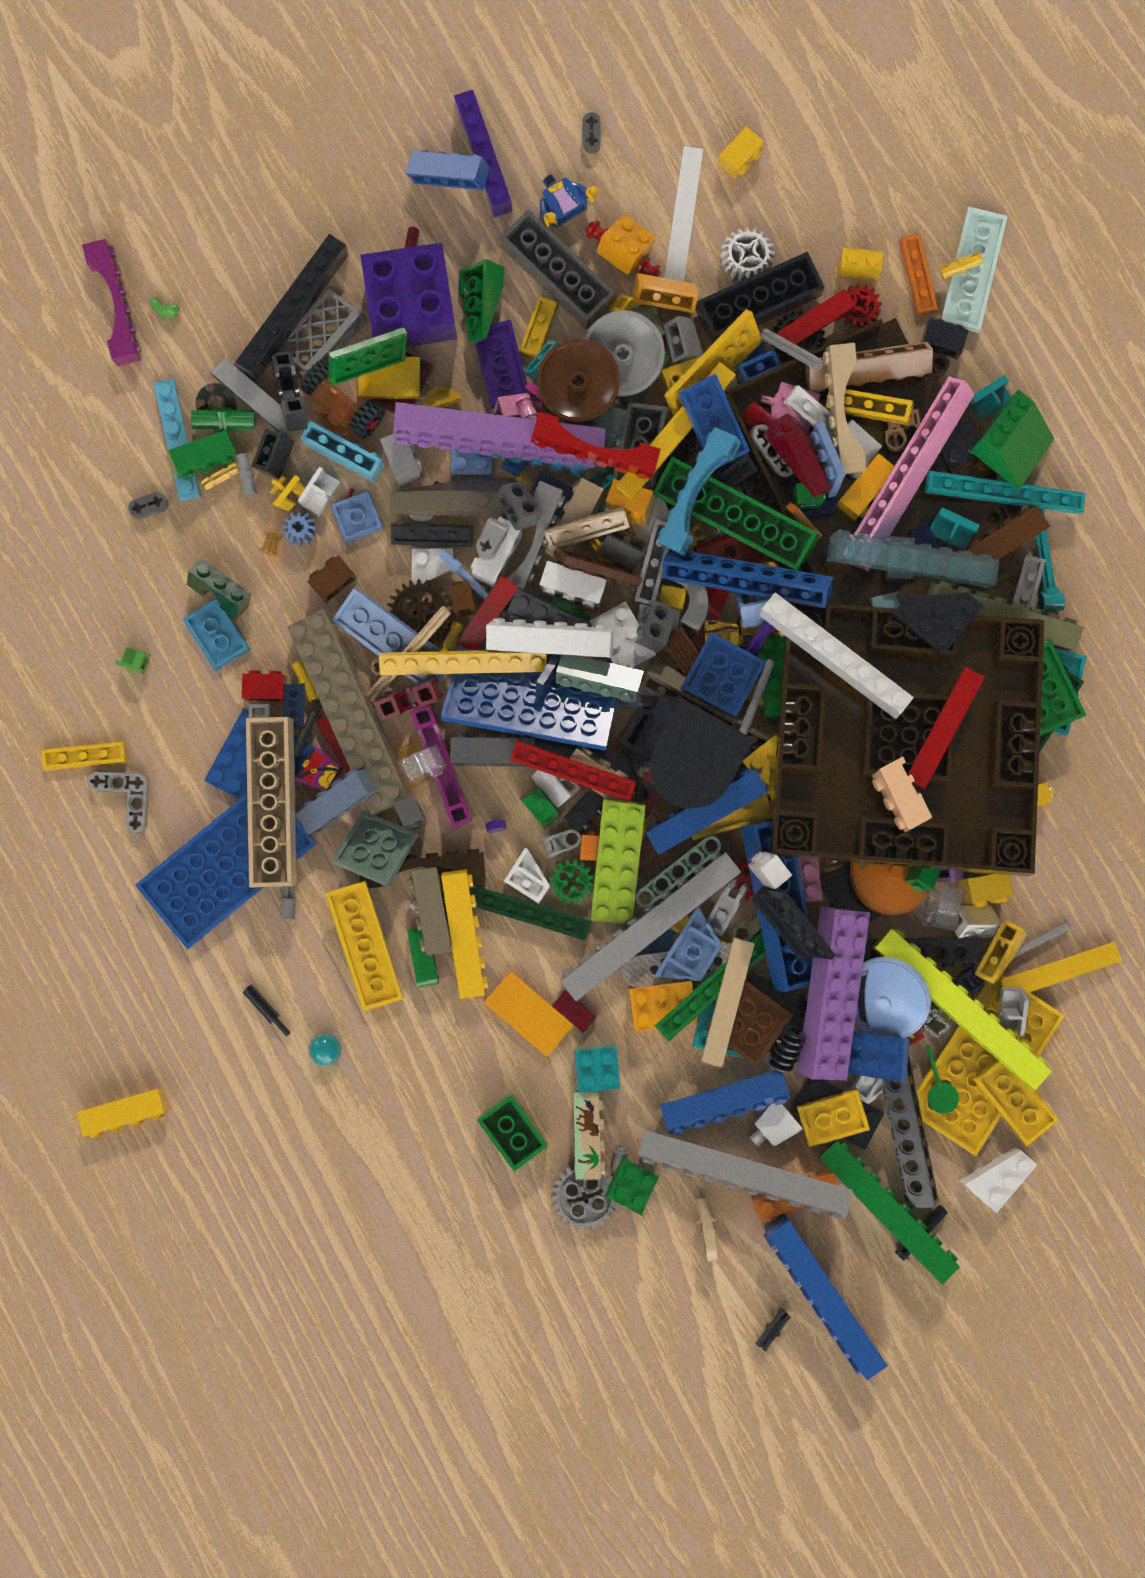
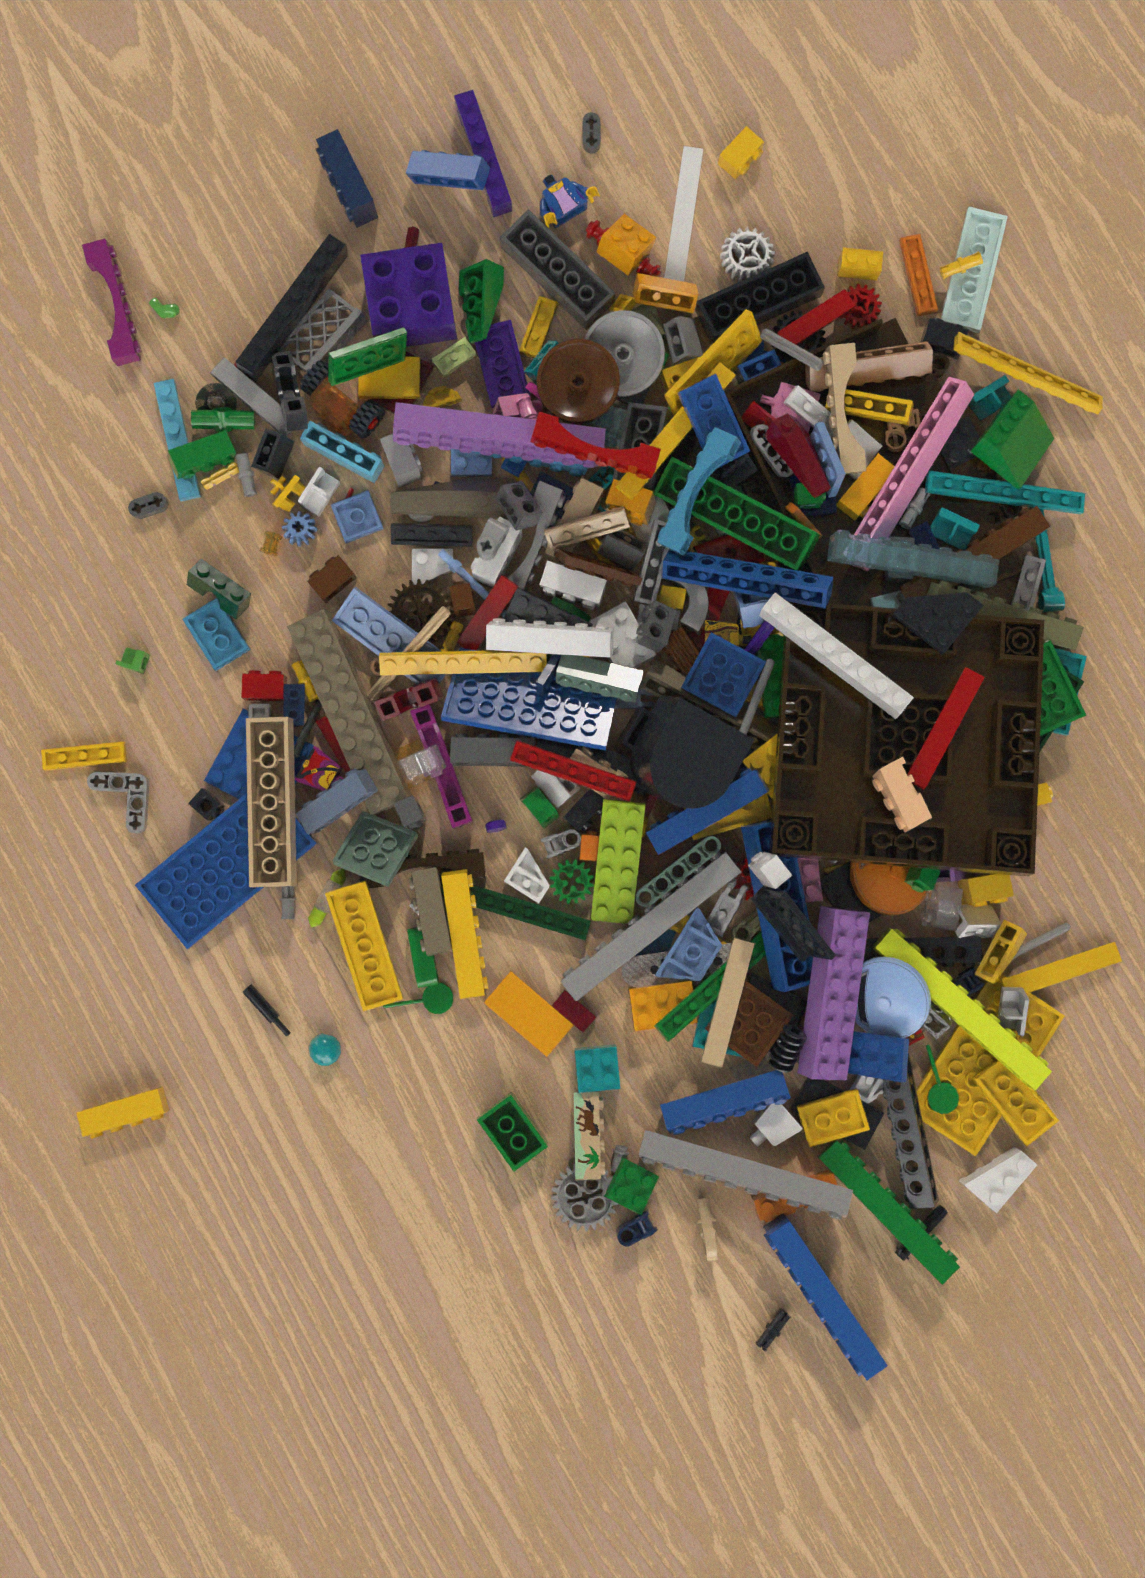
(200, 798): none -> black brick
(321, 905): none -> piece
(346, 179): none -> dark blue brick
(435, 999): none -> green piece
(454, 357): none -> yellowish green plate
(637, 1228): none -> dark blue piece
(914, 508): none -> light grey pin
(1028, 373): none -> yellow plate

